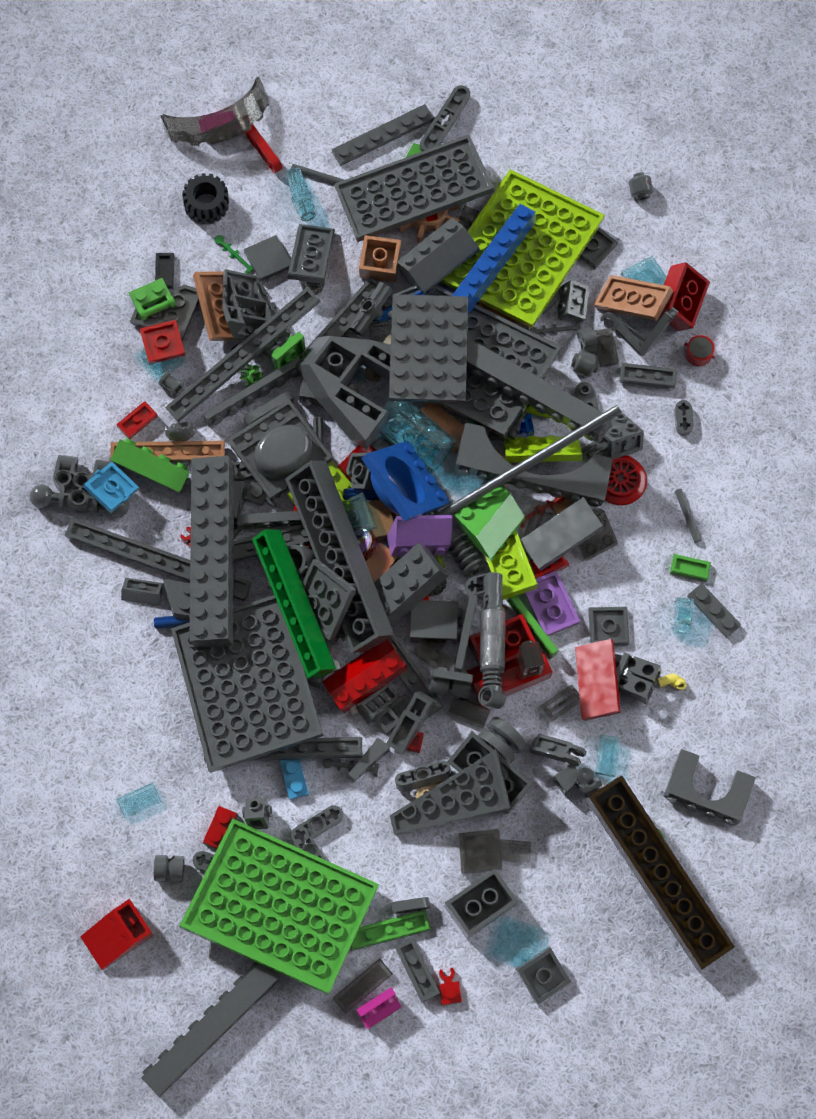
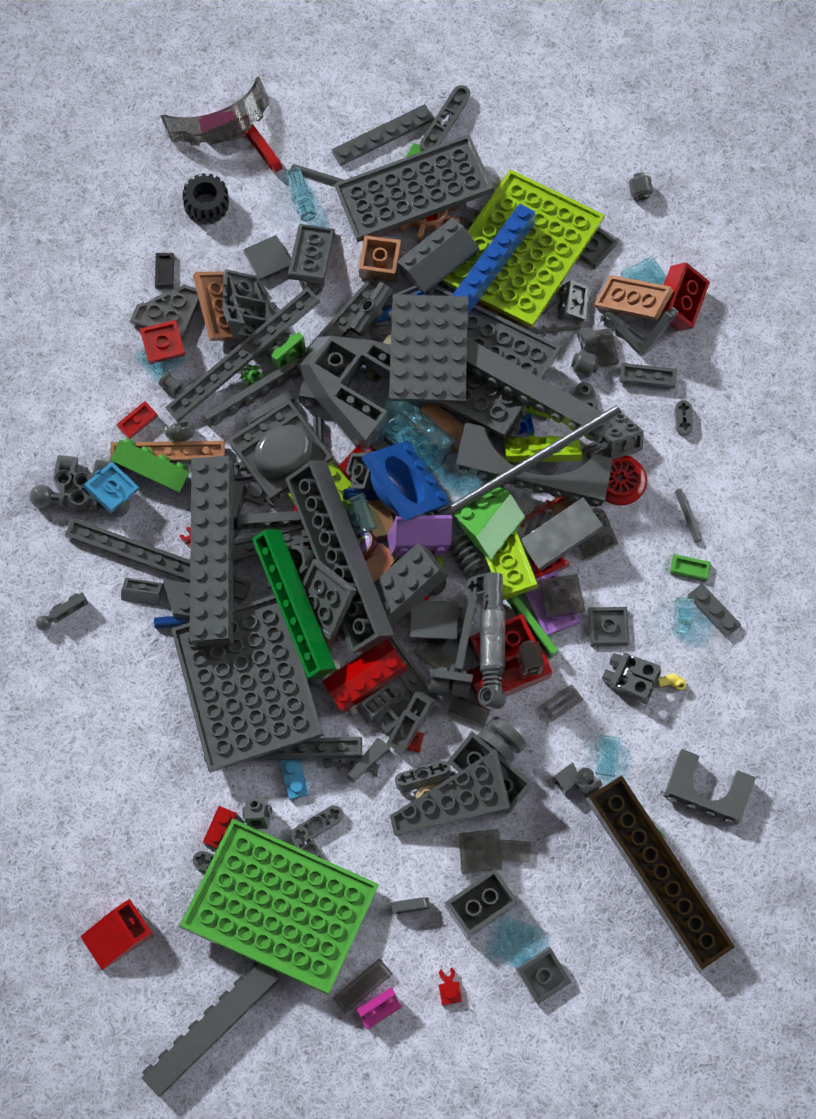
(61, 611): none -> dark grey plate
(138, 800): clear light blue tile -> none
(149, 295): bright green plate -> none
(169, 868): dark grey wheel -> none
(219, 239): green piece -> none
(391, 929): bright green tile -> none
(417, 970): dark grey plate -> none
(557, 749): dark grey hinge -> none
(562, 596): none -> clear smoke plate
(597, 680): tile -> none
(699, 350): piece -> none

